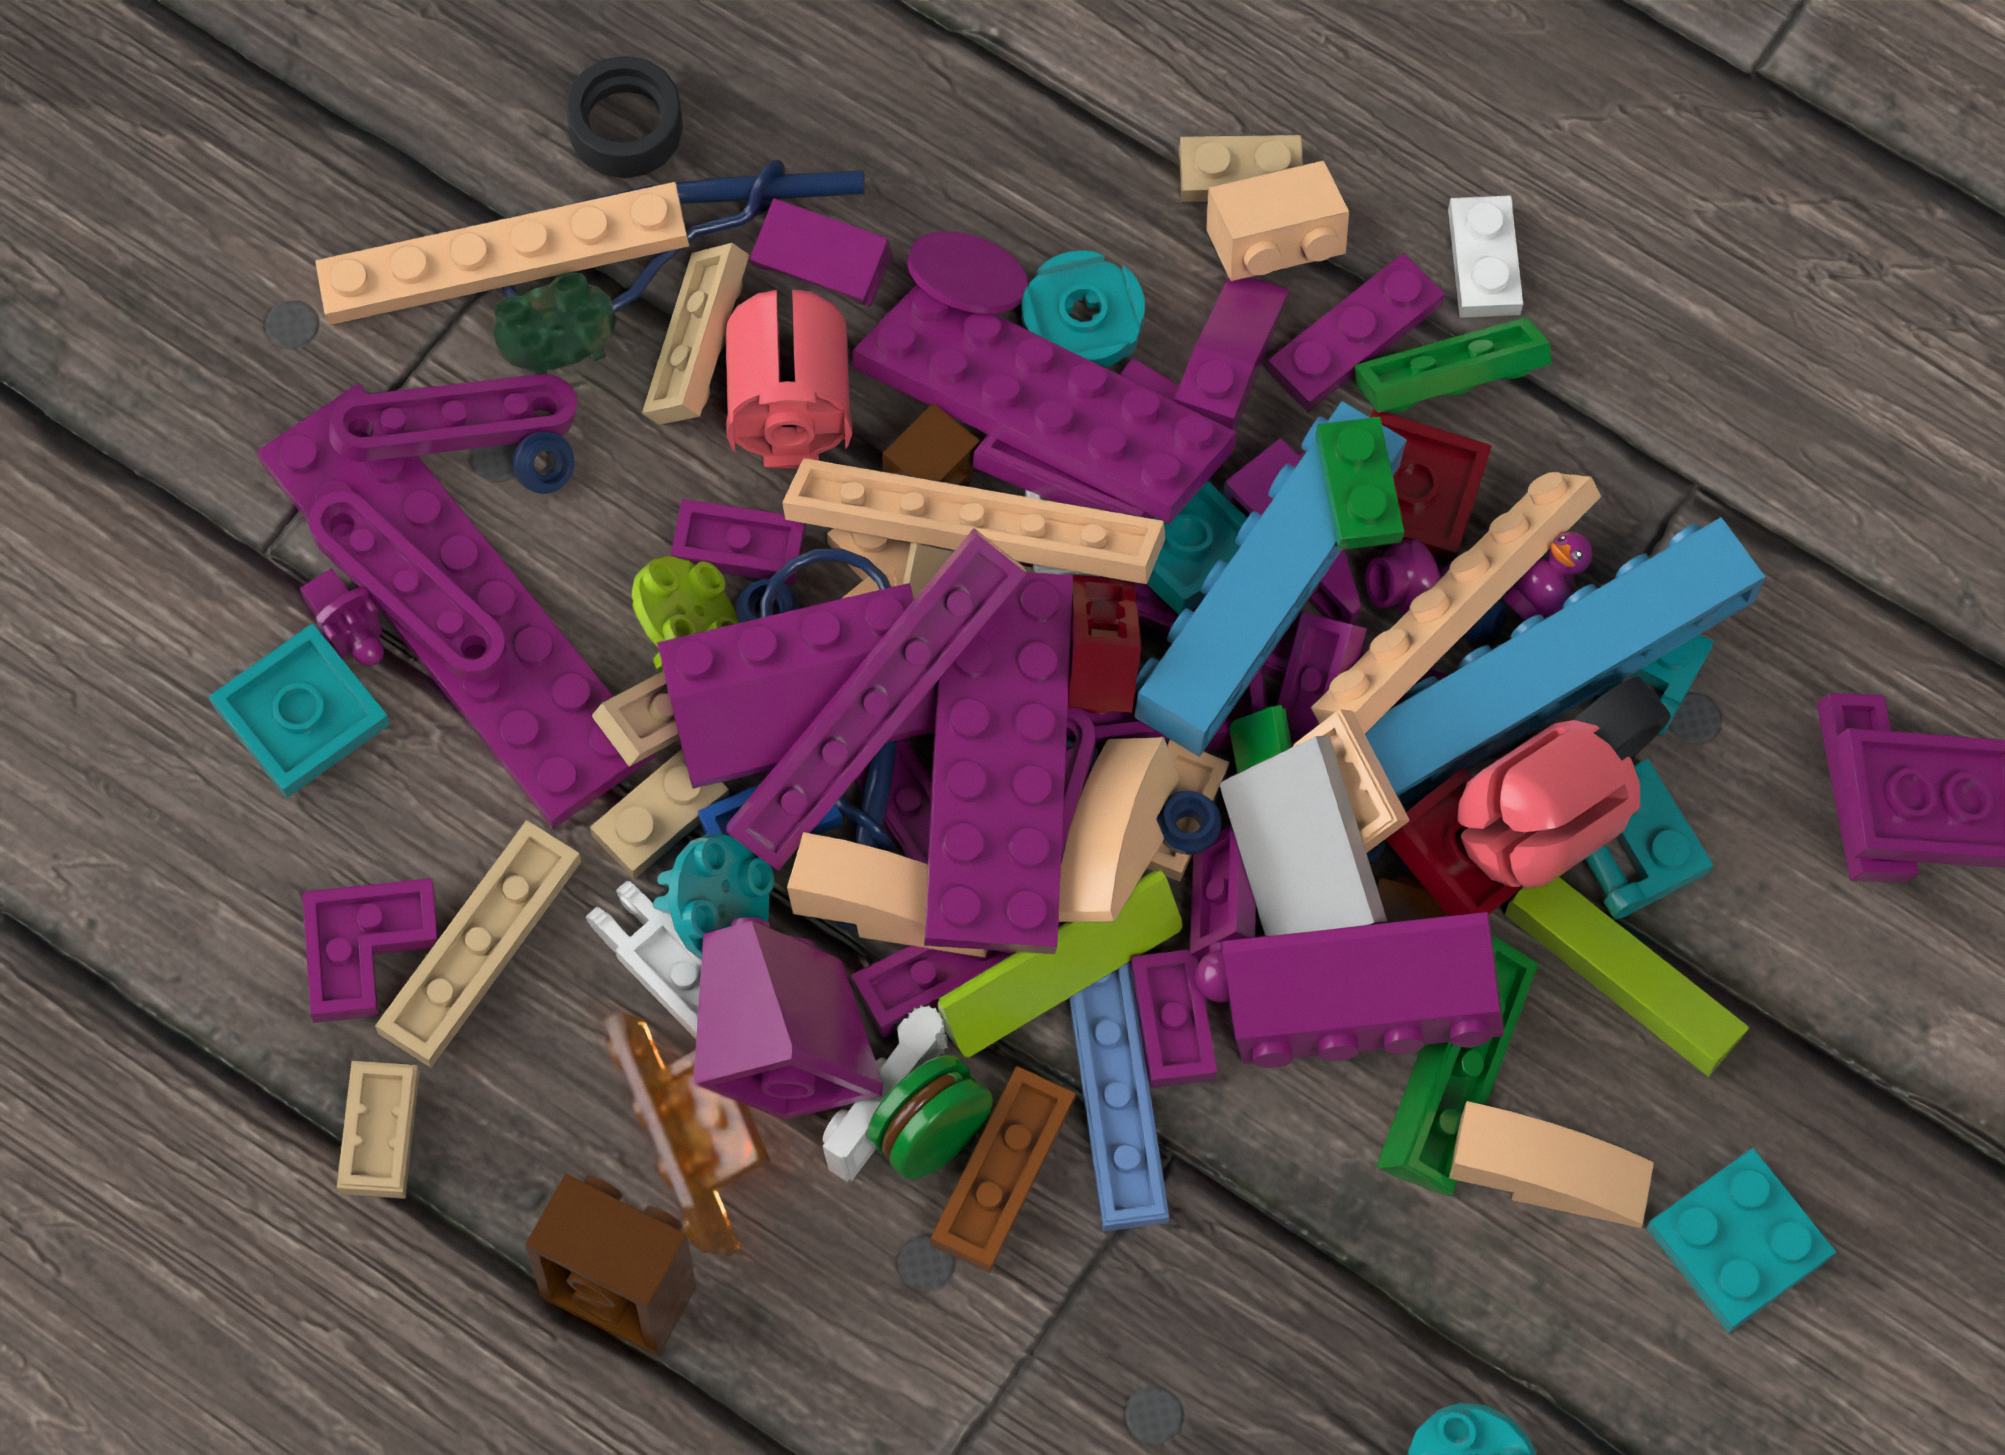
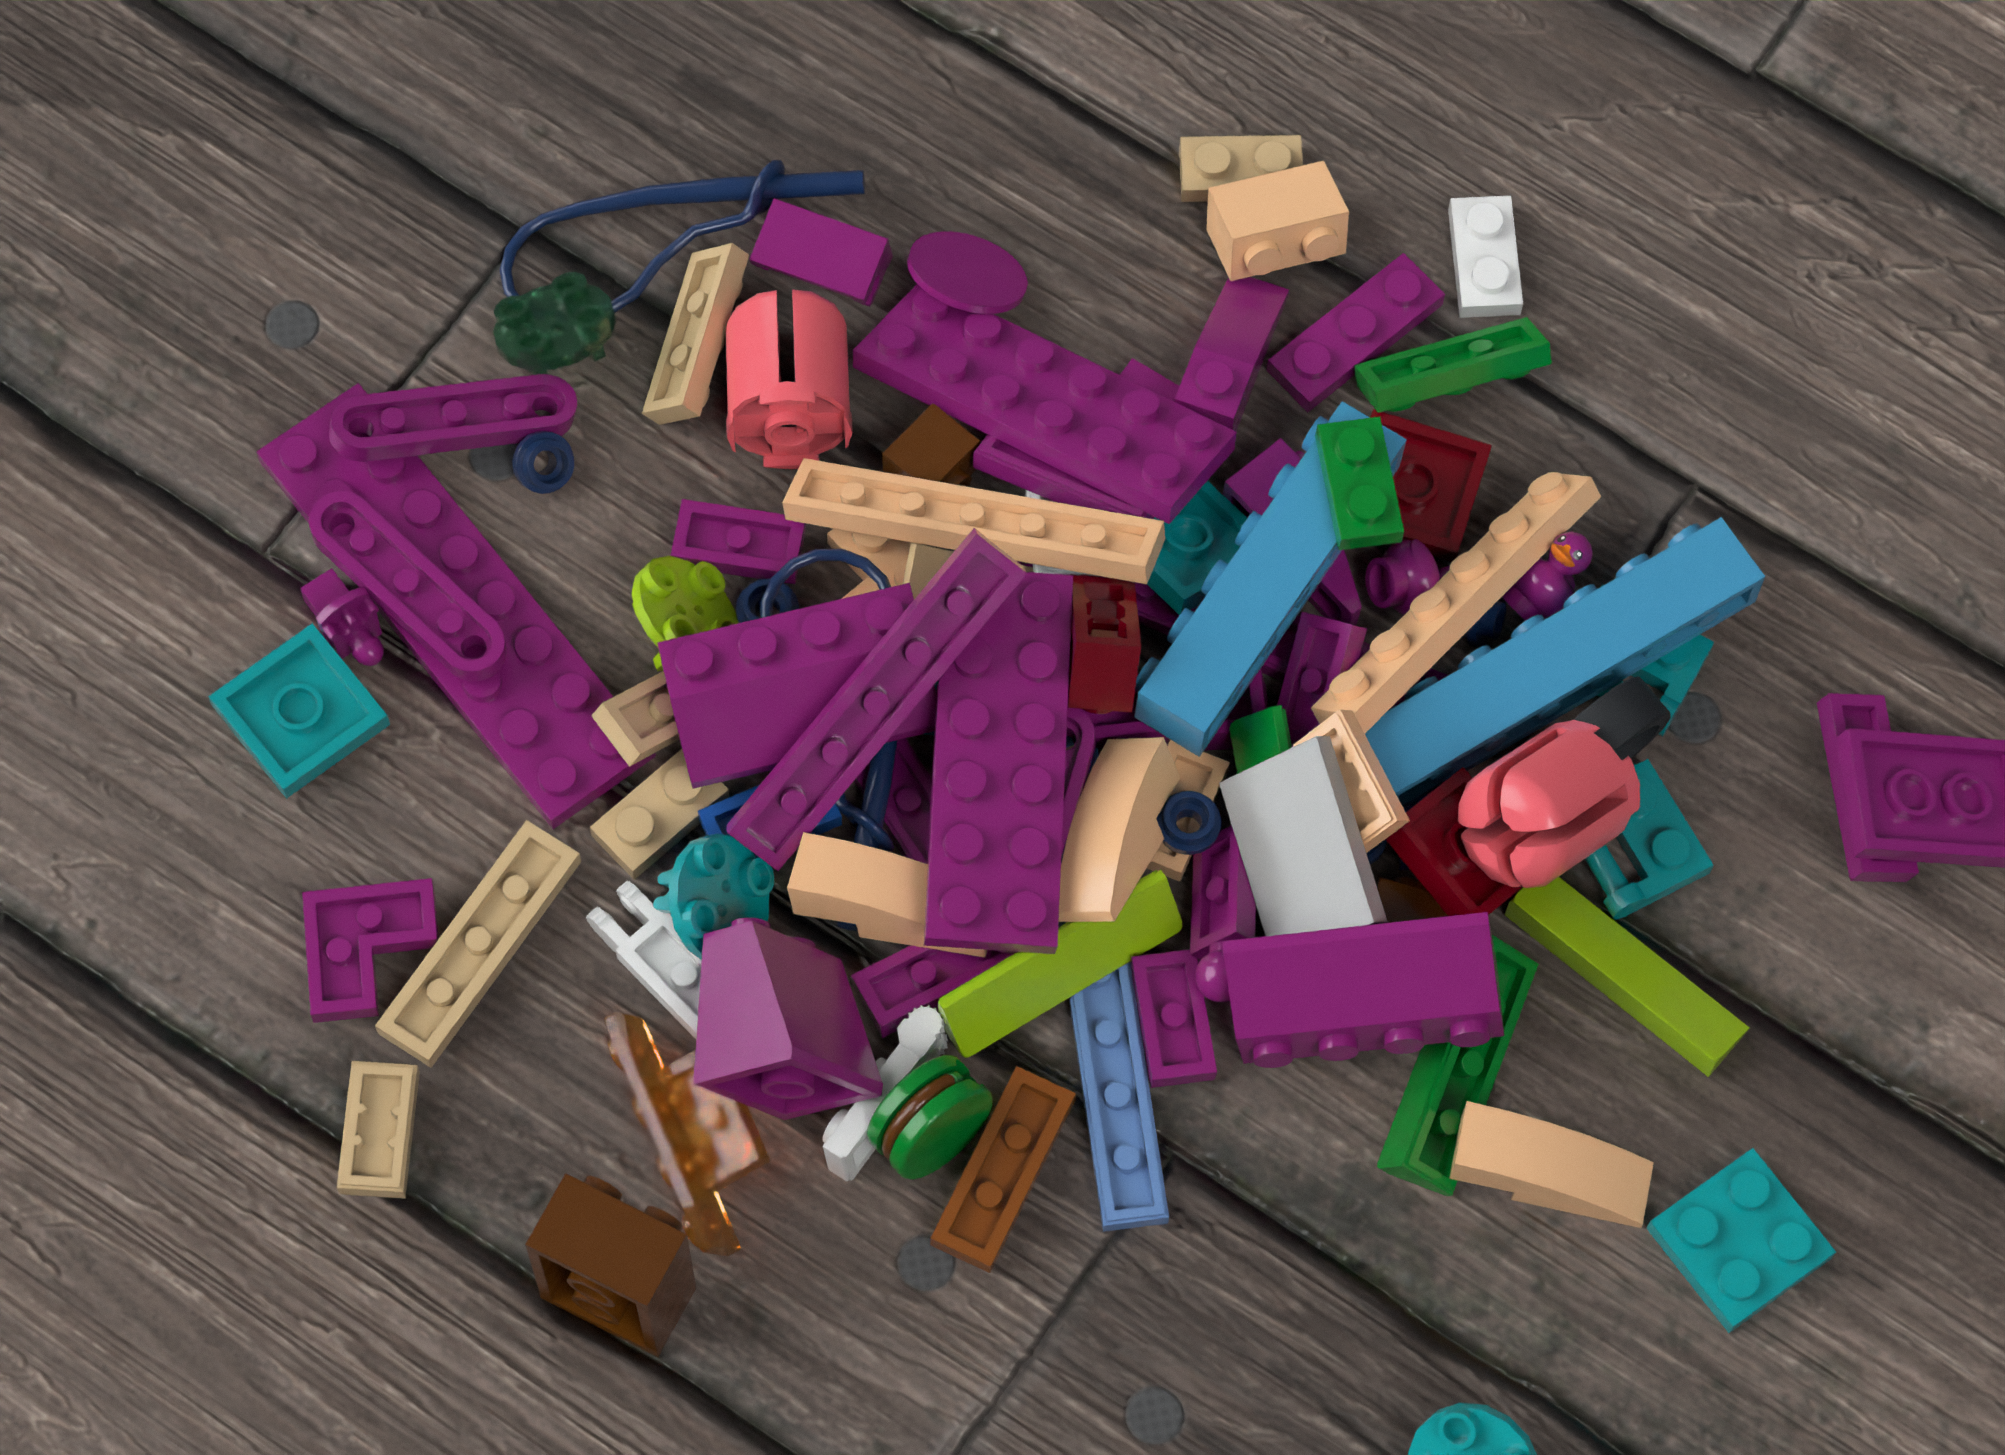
(501, 253): light nougat plate -> none
(615, 77): black tyre -> none
(1102, 285): teal plate -> none

